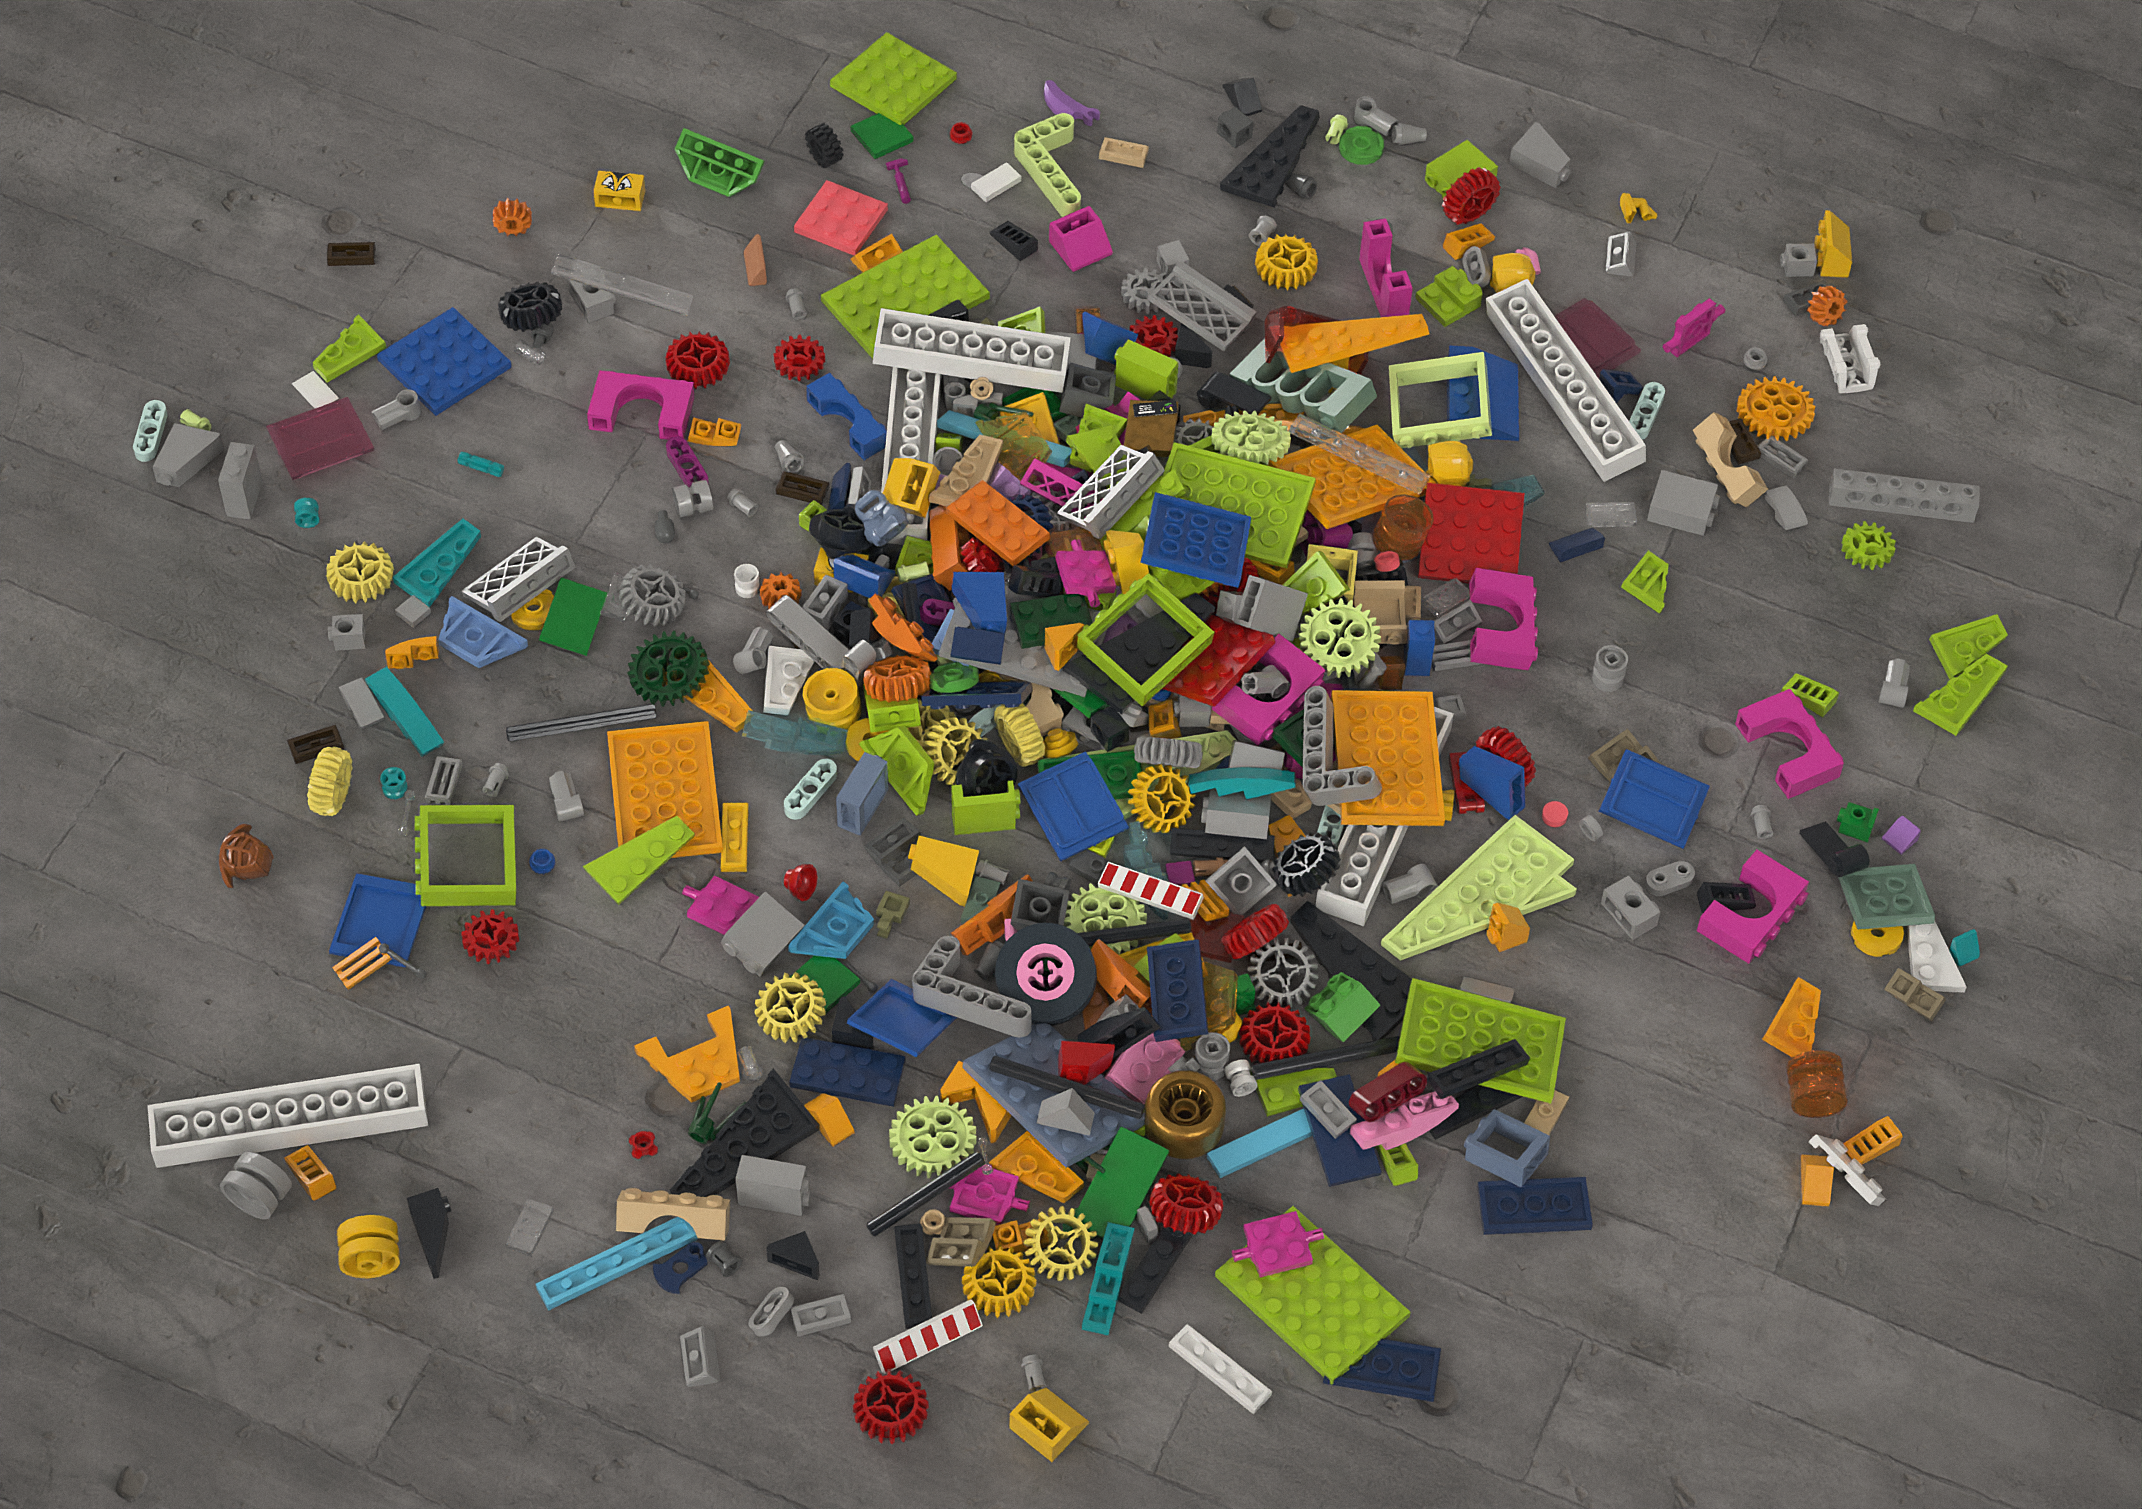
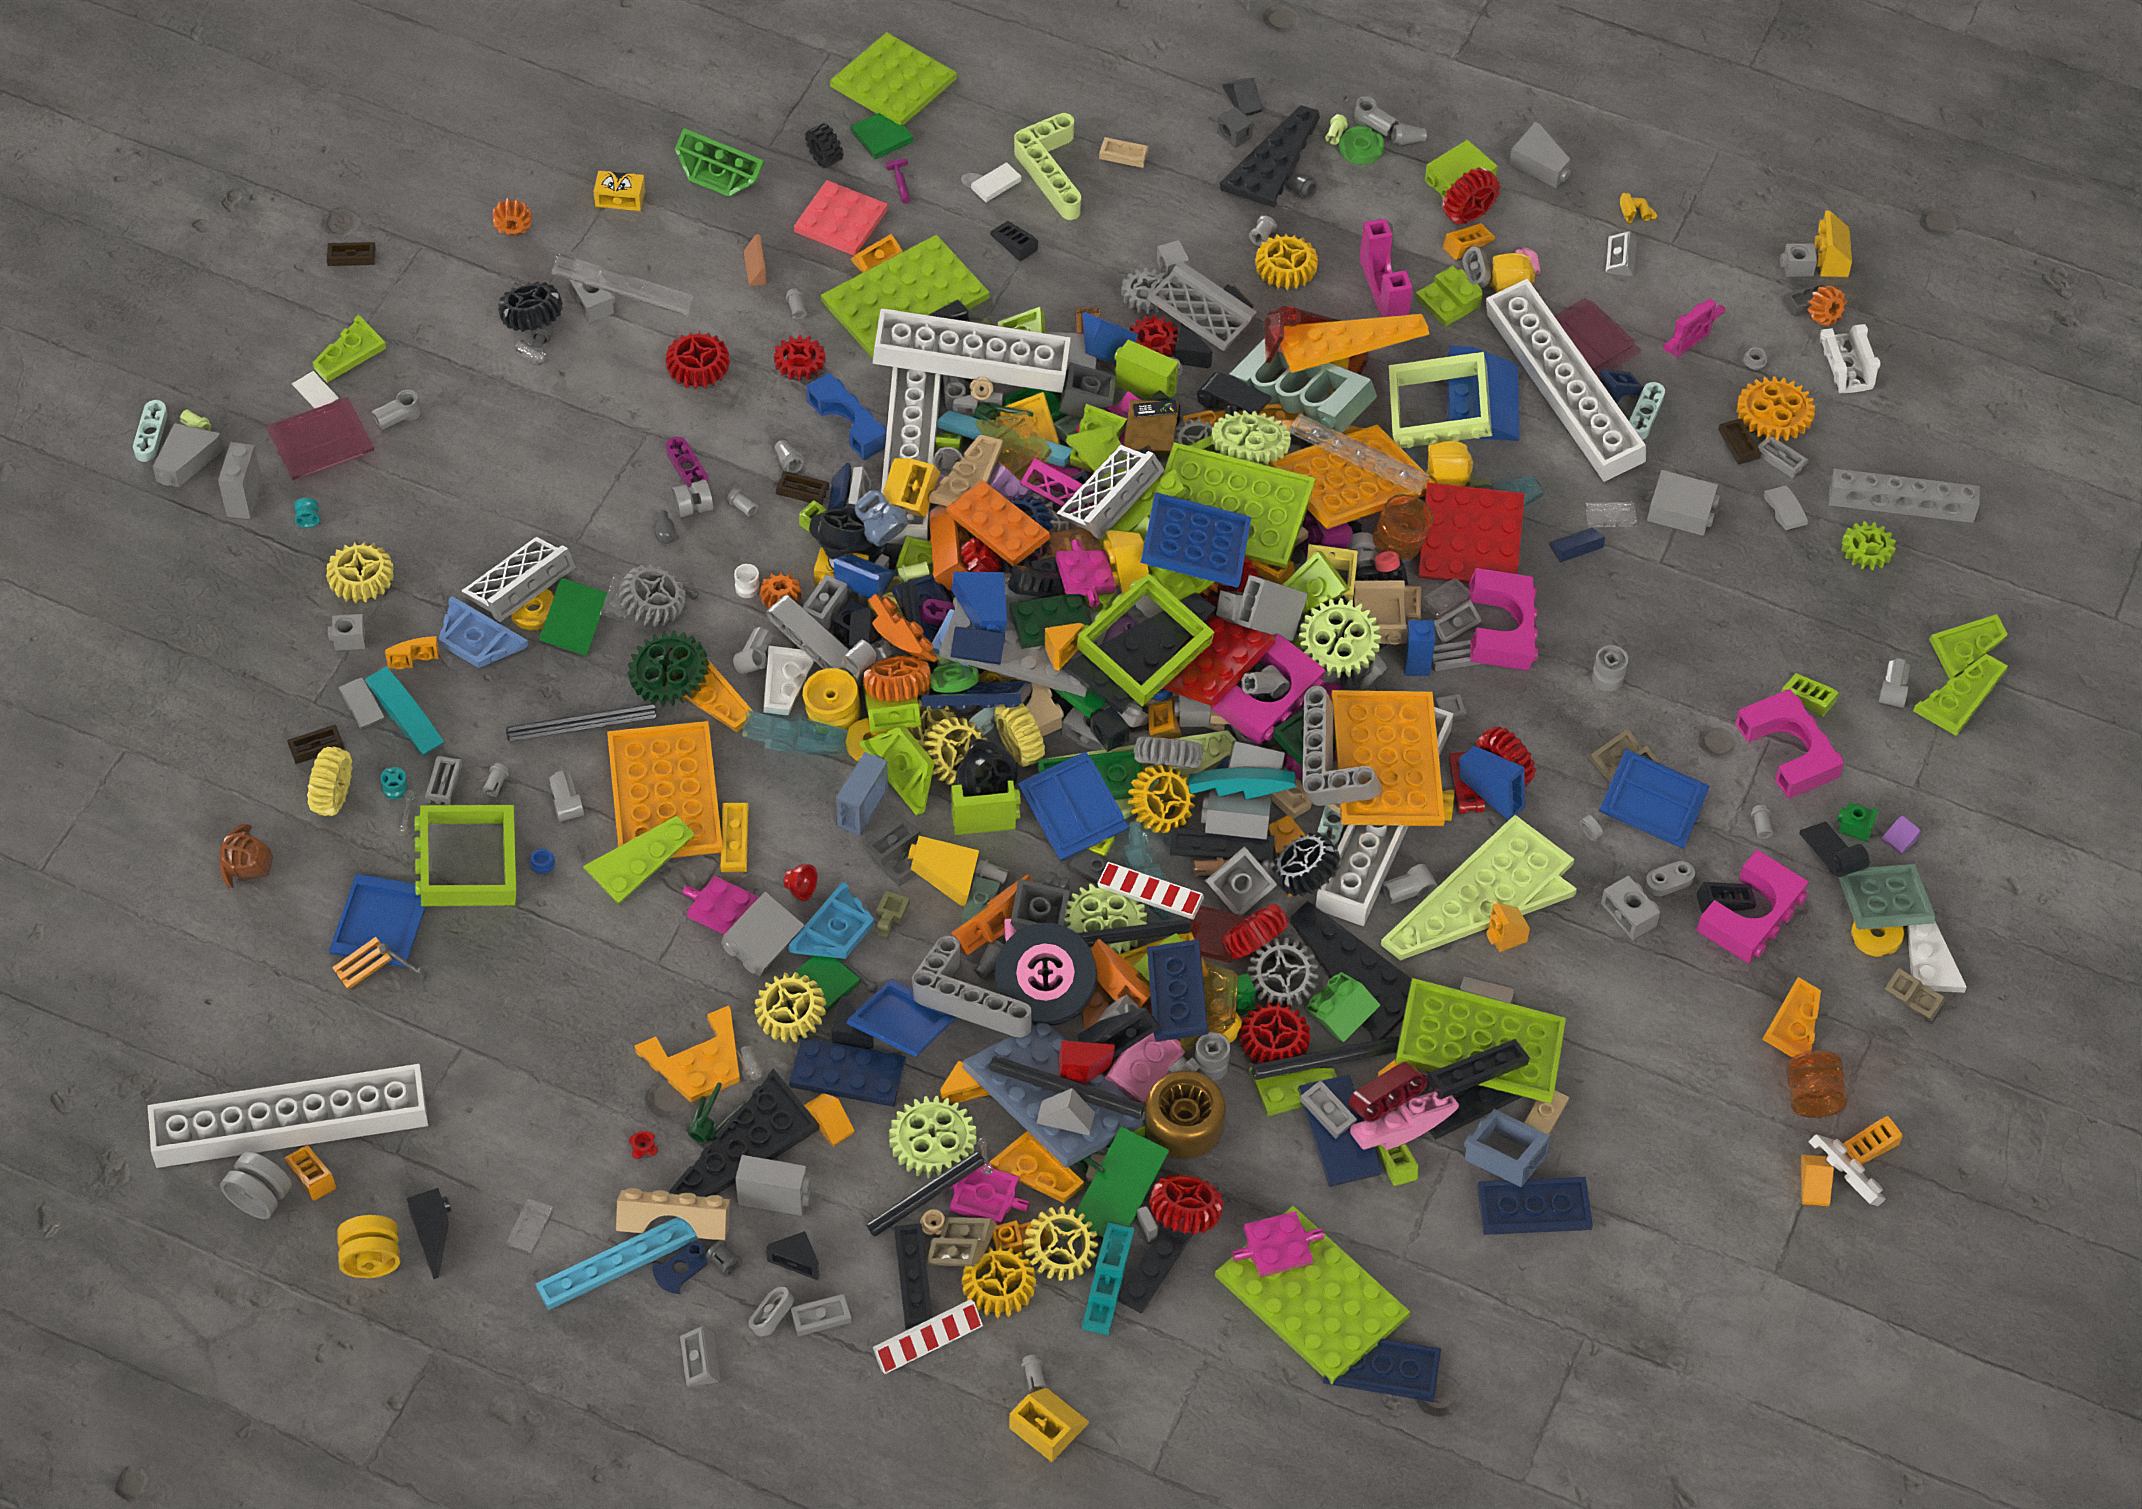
(413, 611): light grey tile -> none
(437, 564): teal wing -> none
(444, 361): blue plate -> none
(479, 943): red gear -> none
(480, 464): teal axle -> none
(616, 389): dark pink arch -> none
(712, 434): light orange slope -> none
(809, 799): light aqua beam -> none
(871, 1417): red gear -> none
(961, 133): red plate -> none
(991, 1112): light orange slope -> none
(1059, 743): yellow plate -> none
(1062, 103): medium lavender piece -> none
(1080, 238): dark pink slope -> none
(1180, 873): magenta tile -> none
(1210, 900): light orange tile -> none
(1220, 1369): white tile -> none
(1240, 1076): white wheel -> none
(1260, 1143): medium azure tile -> none
(1393, 676): clear orange slope -> none
(1555, 814): coral tile -> none
(1648, 581): lime wing -> none
(1716, 439): tan arch -> none
(1965, 948): teal slope -> none

